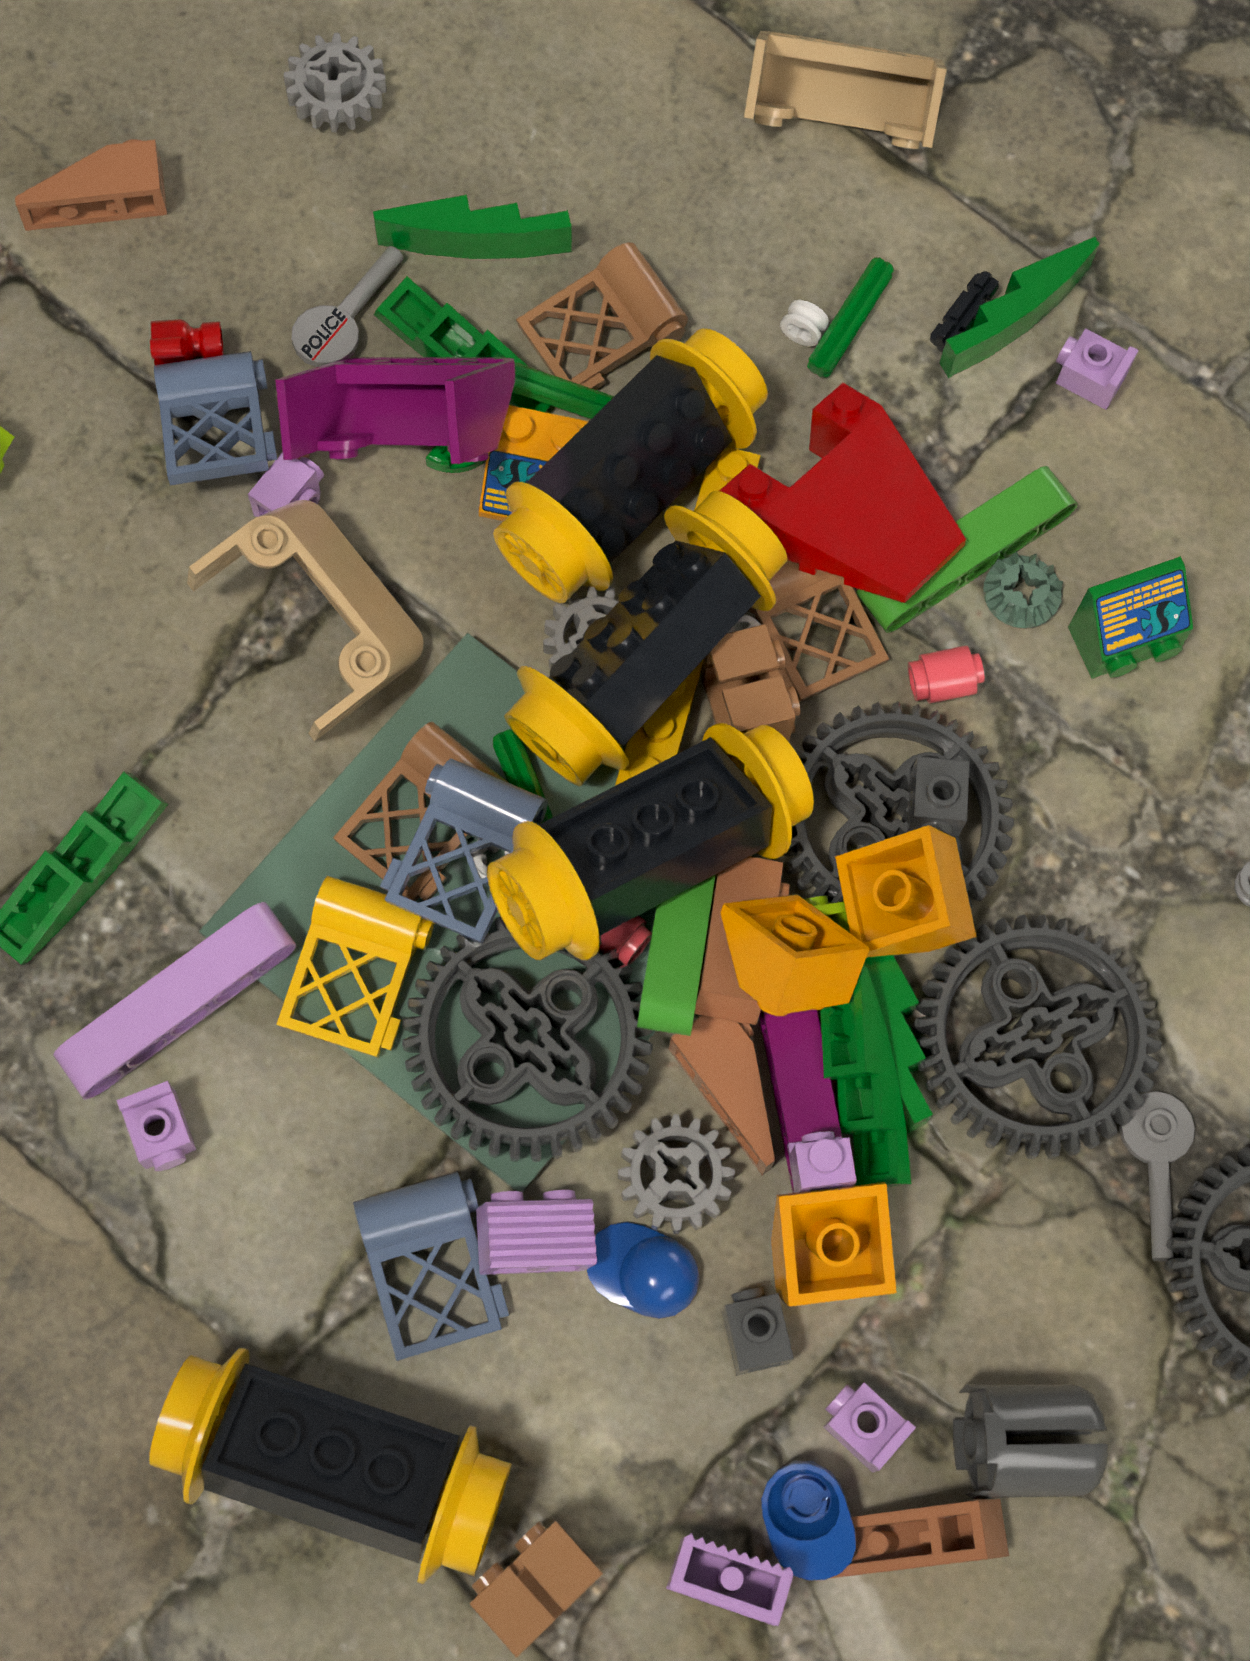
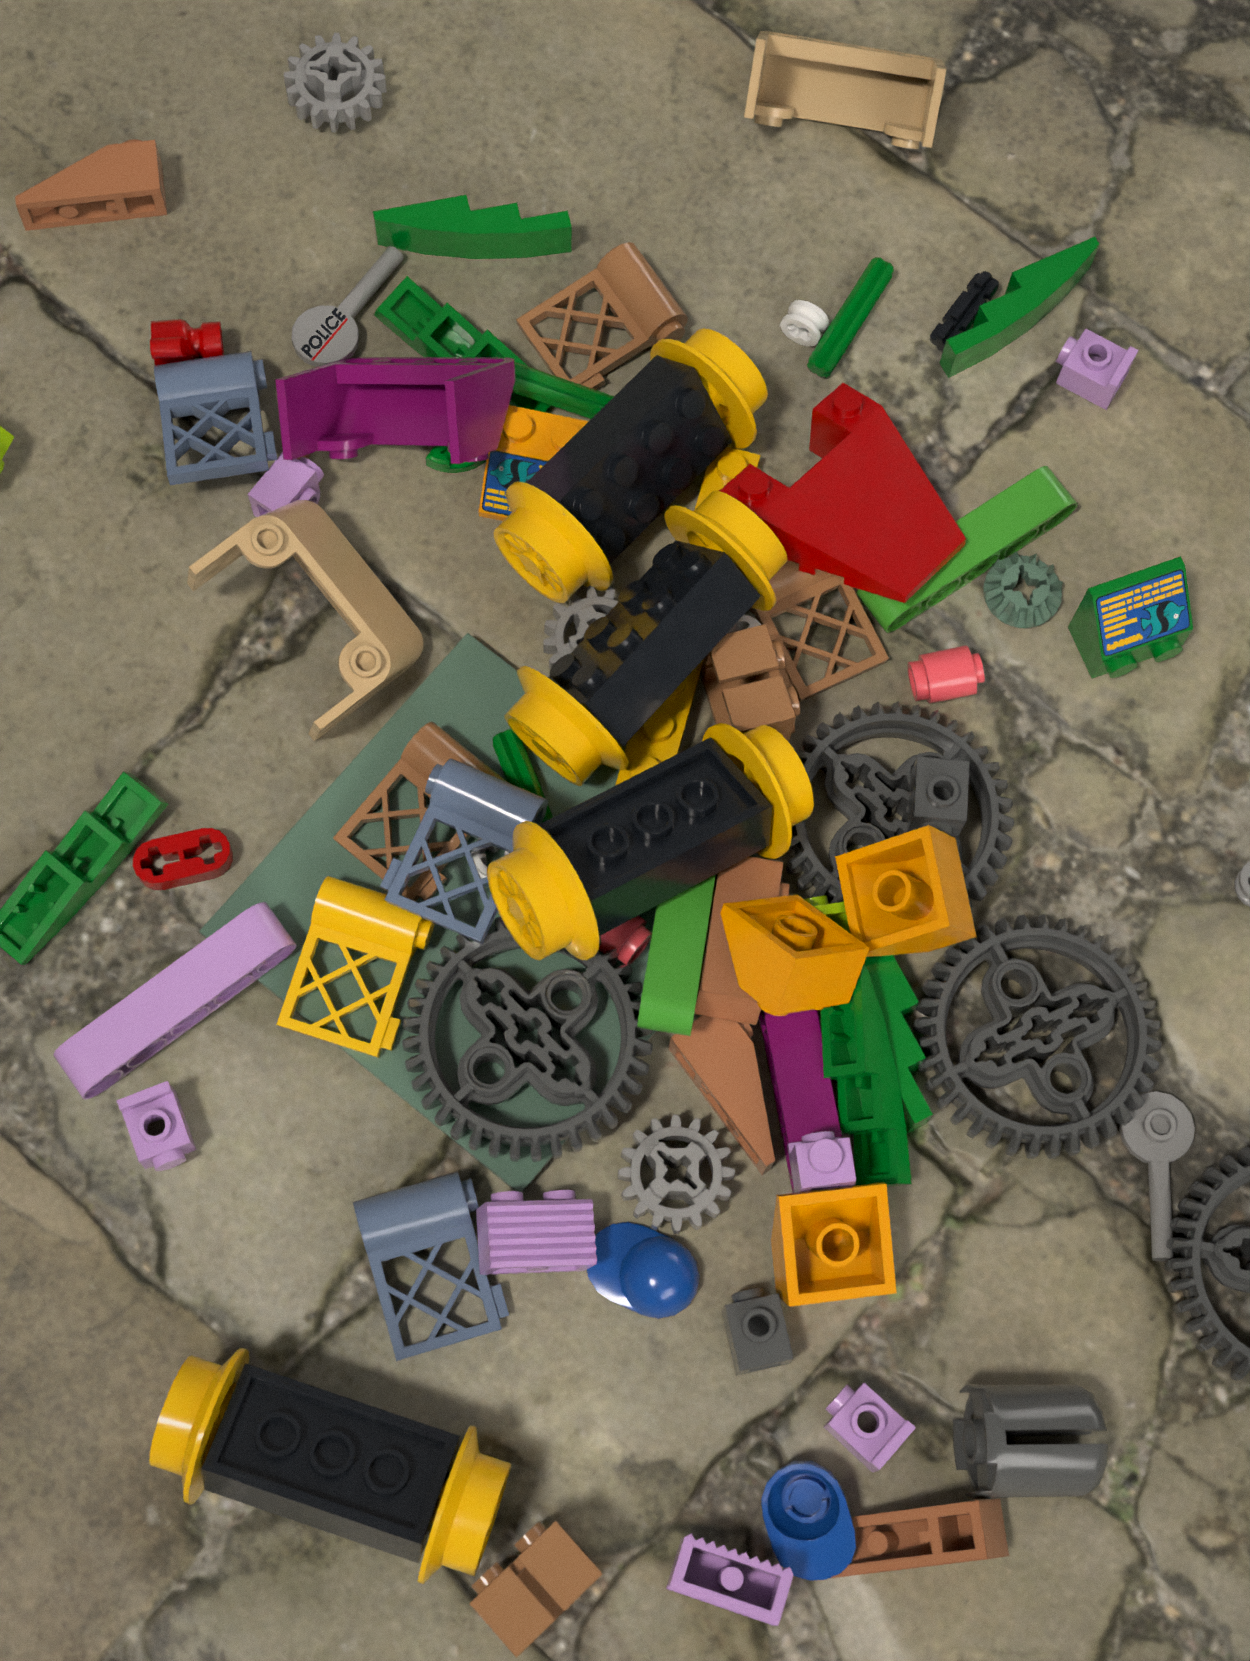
(180, 847): none -> red beam

